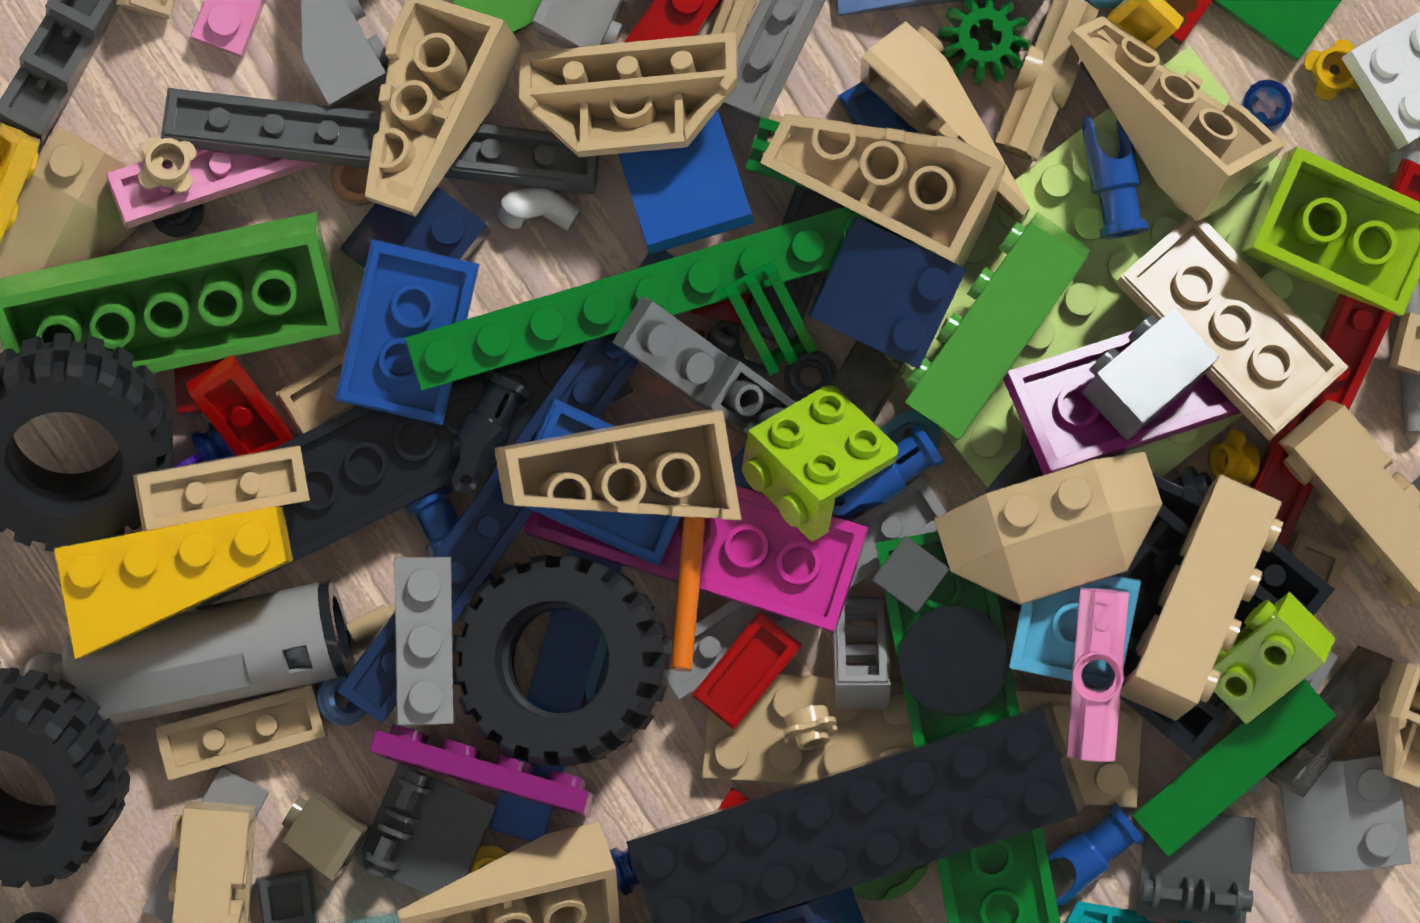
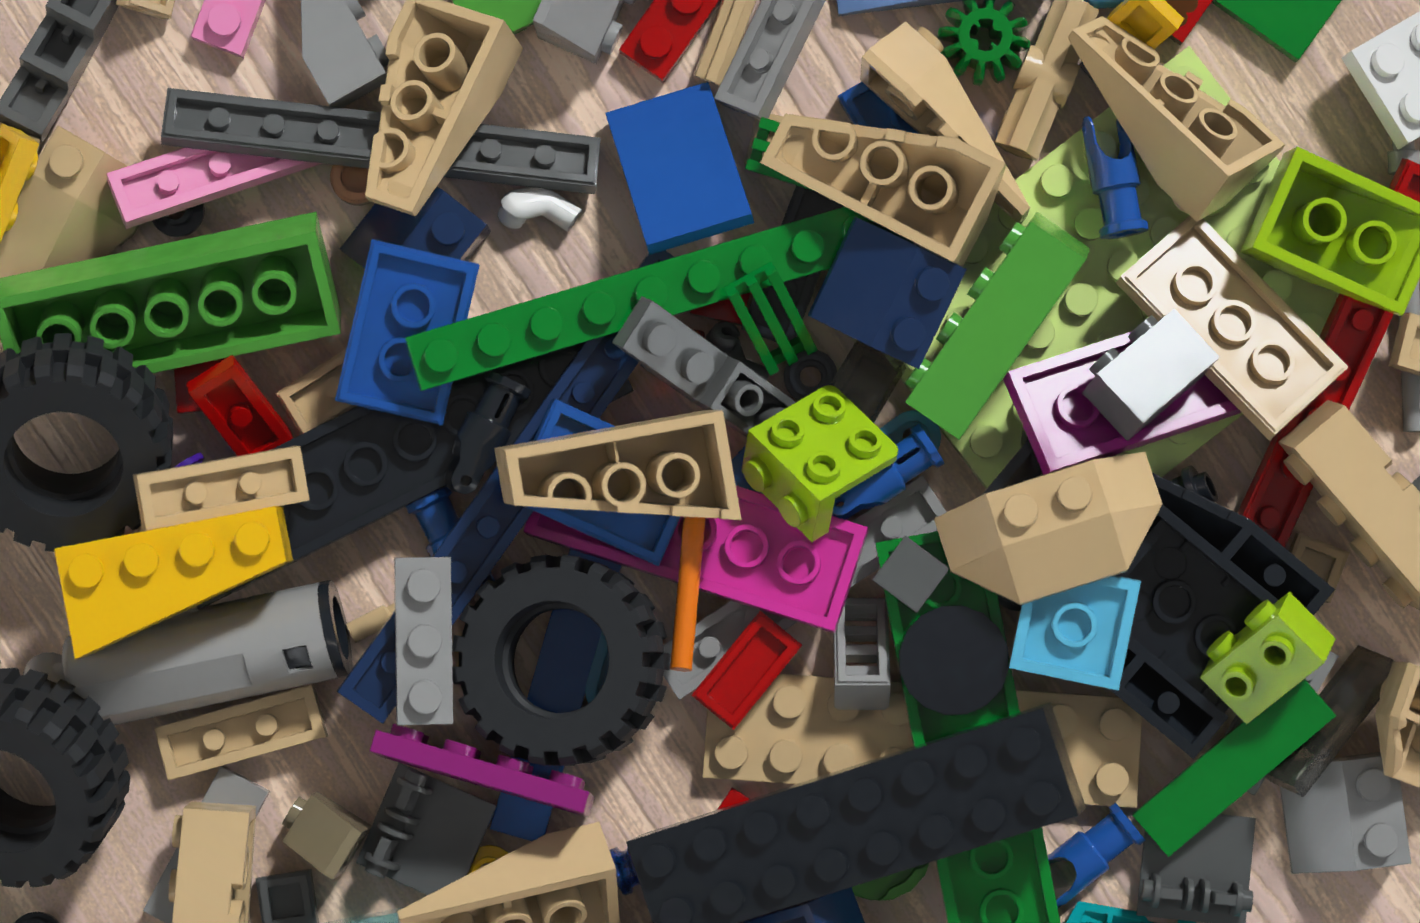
(162, 150): tan plate -> none
(211, 444): clear blue bush -> none
(329, 708): medium blue plate -> none
(629, 92): tan wedge -> none
(809, 727): tan plate -> none
(1096, 711): bright pink piece -> none
(1203, 599): tan wedge -> none
(1235, 458): yellow plate -> none
(1273, 90): clear blue bush -> none
(1319, 65): yellow plate -> none

